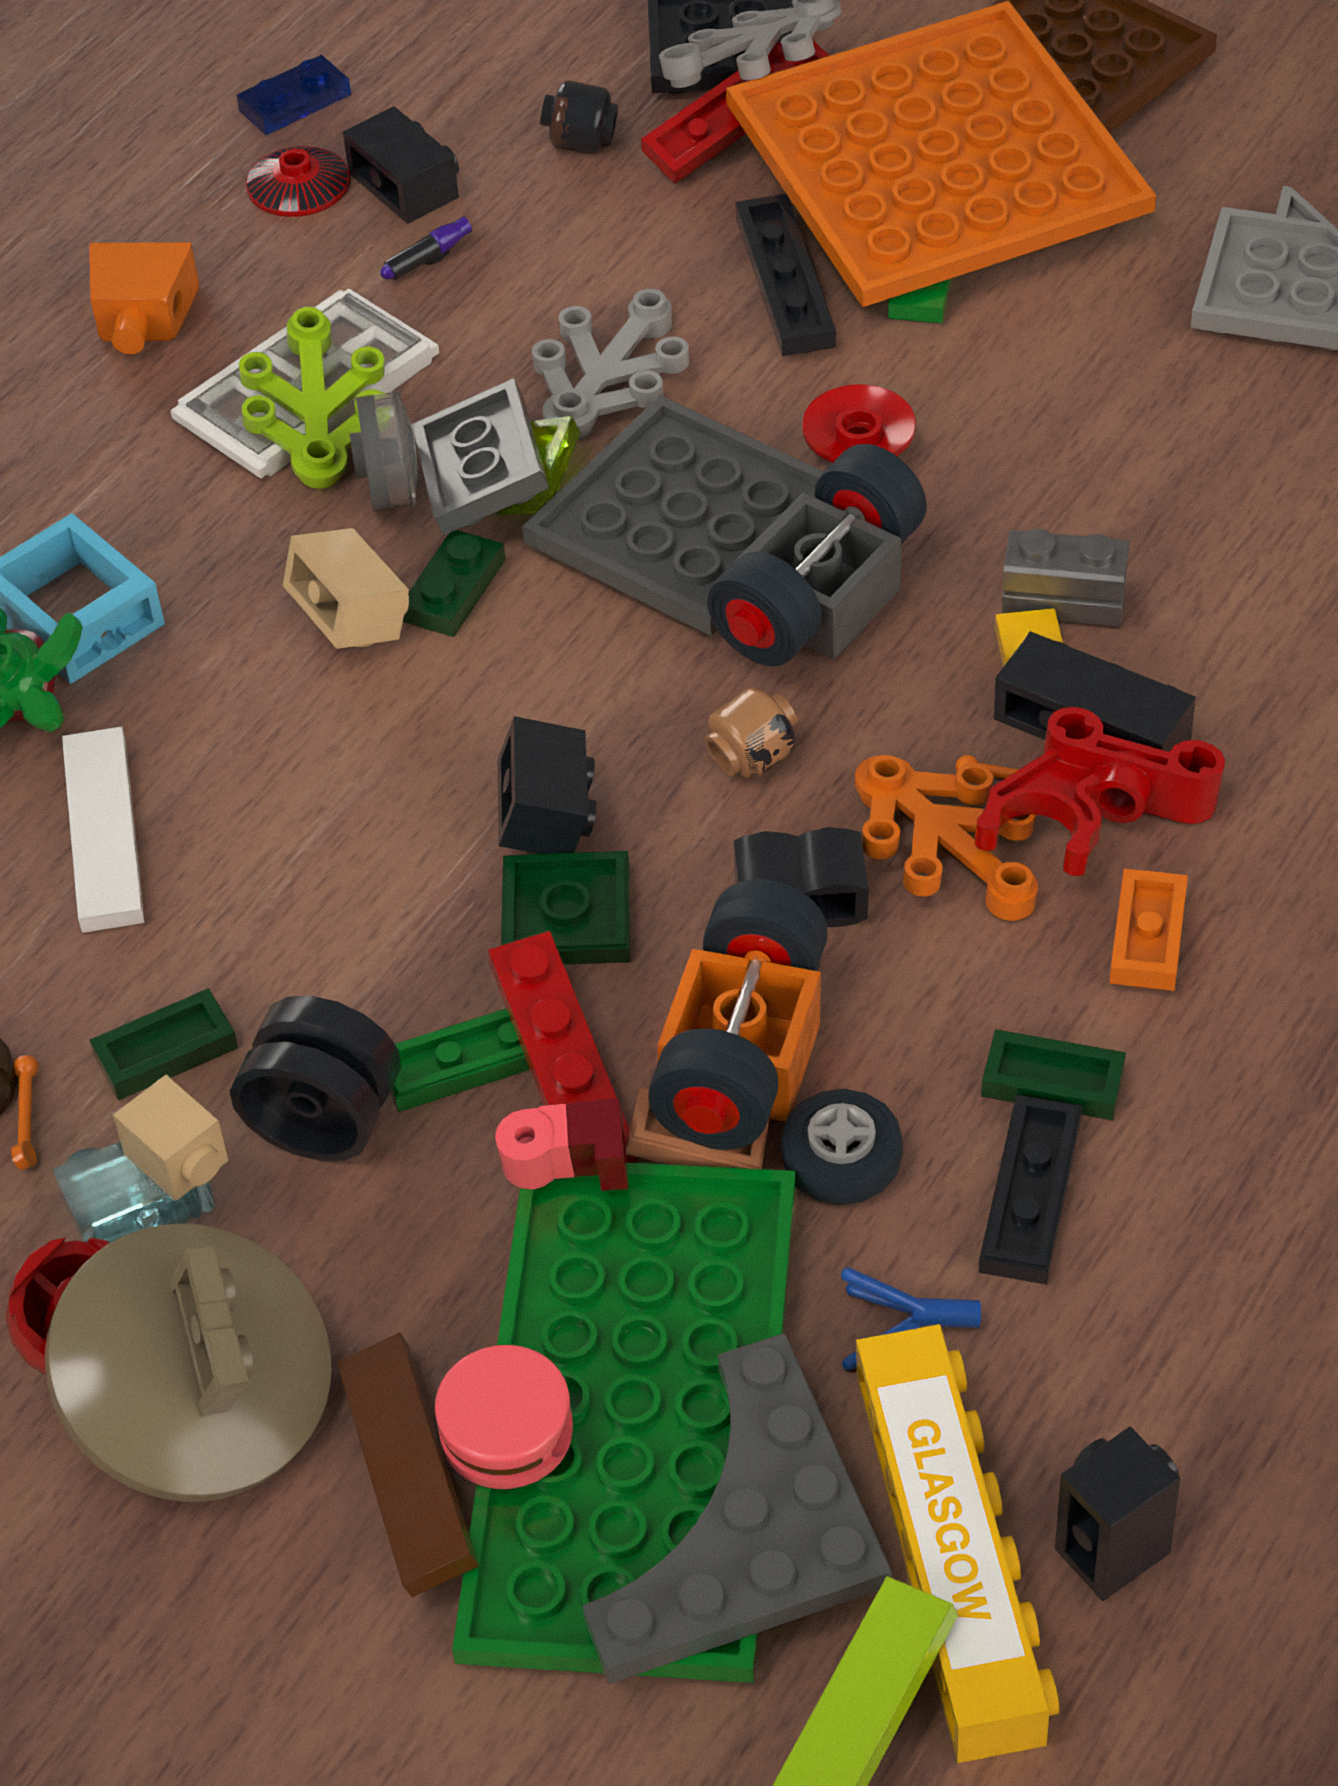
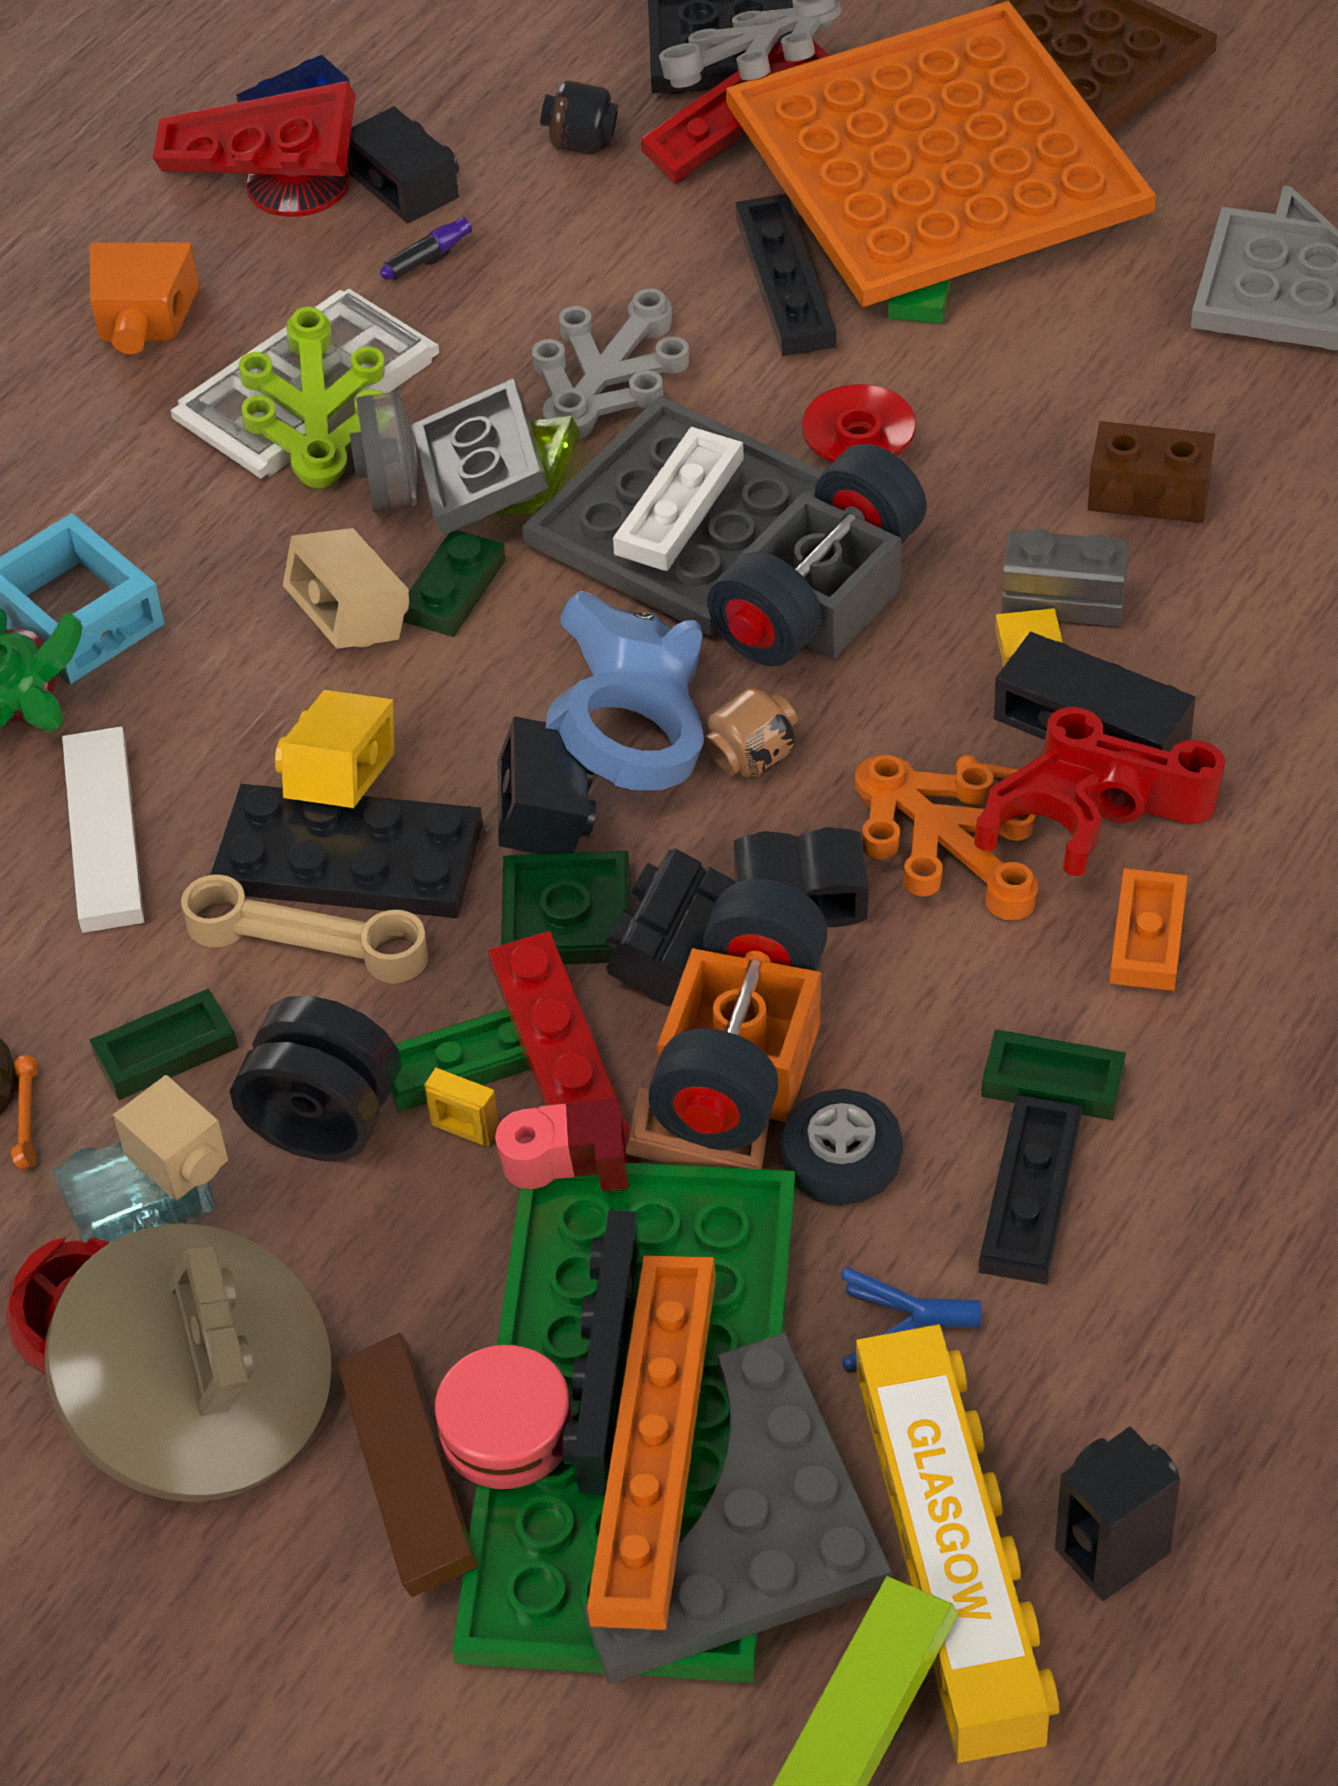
(268, 135): none -> red wing
(305, 928): none -> tan piece
(336, 748): none -> yellow brick
(357, 857): none -> black plate
(462, 1107): none -> yellow tile
(600, 1376): none -> black plate
(638, 668): none -> medium blue animal
(652, 1445): none -> orange plate
(666, 925): none -> black brick
(678, 498): none -> white plate
(1151, 471): none -> reddish brown brick

